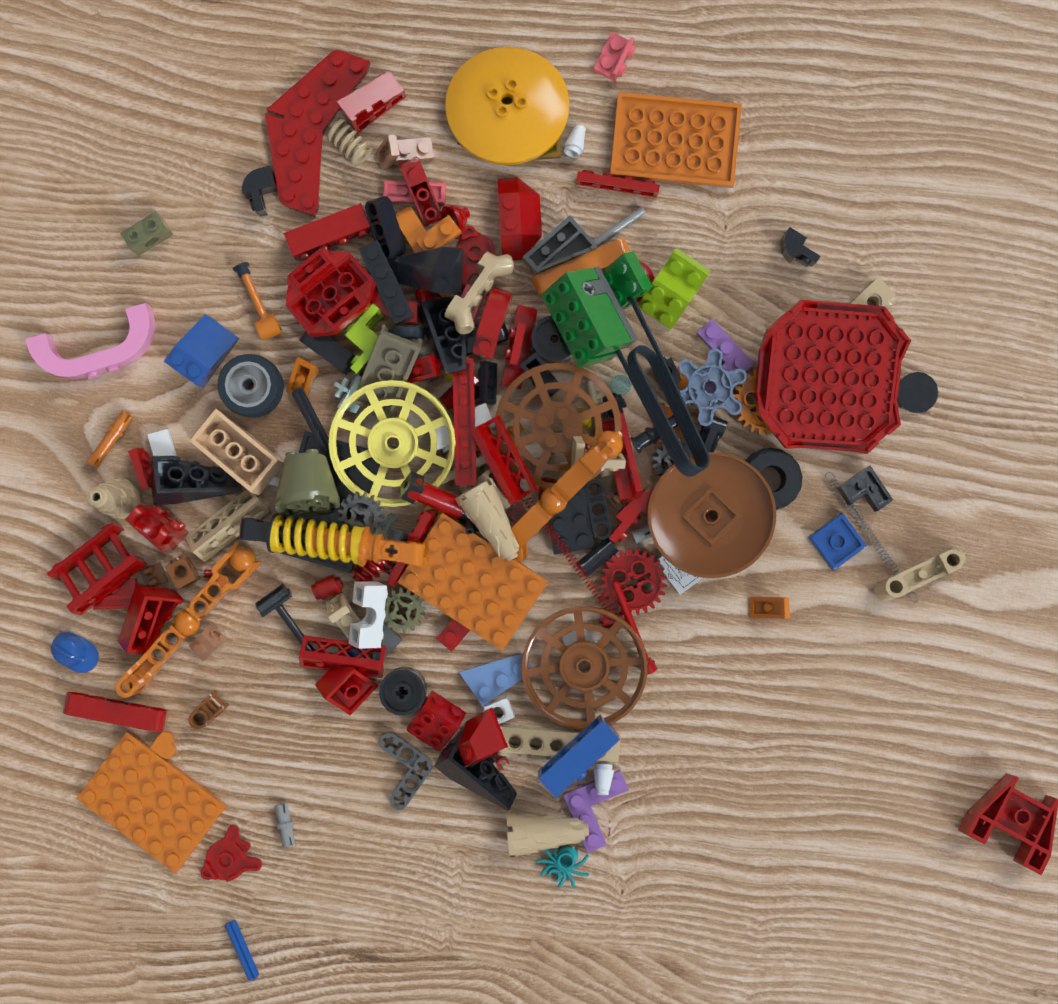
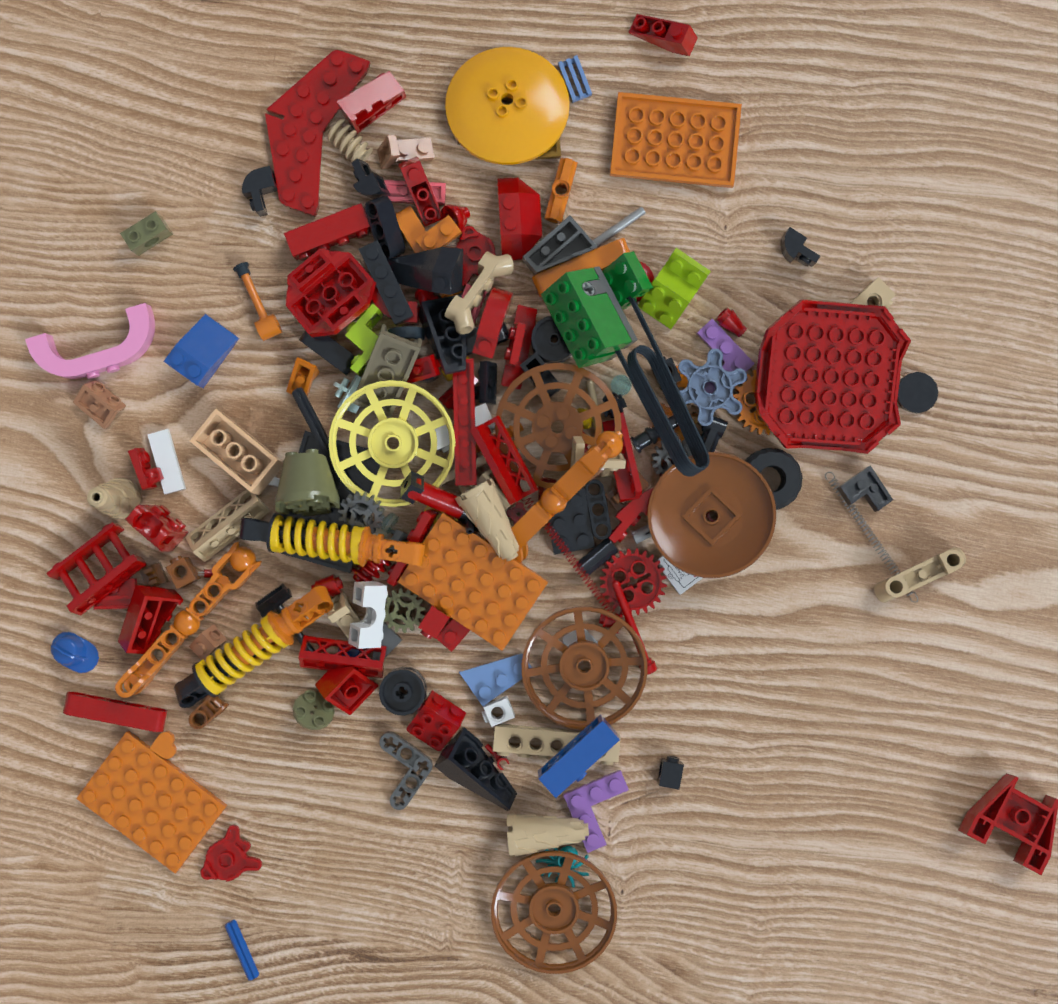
(98, 403): none -> nougat bracket
(108, 441): orange pin -> none
(183, 481): black wedge -> none
(235, 382): wheel -> none
(254, 648): none -> piece
(285, 825): light grey pin -> none
(305, 705): none -> olive plate
(368, 183): none -> black brick
(433, 623): none -> red piece
(481, 738): red slope -> none
(552, 922): none -> dark orange dish
(564, 178): none -> orange piece
(569, 62): none -> medium blue tile
(575, 142): white cone -> none
(603, 777): white cone -> none
(610, 182): red plate -> none
(613, 56): coral bracket -> none
(666, 34): none -> red slope
(670, 772): none -> black brick
(729, 320): none -> red cone
(769, 607): orange slope -> none
(837, 541): blue tile -> none

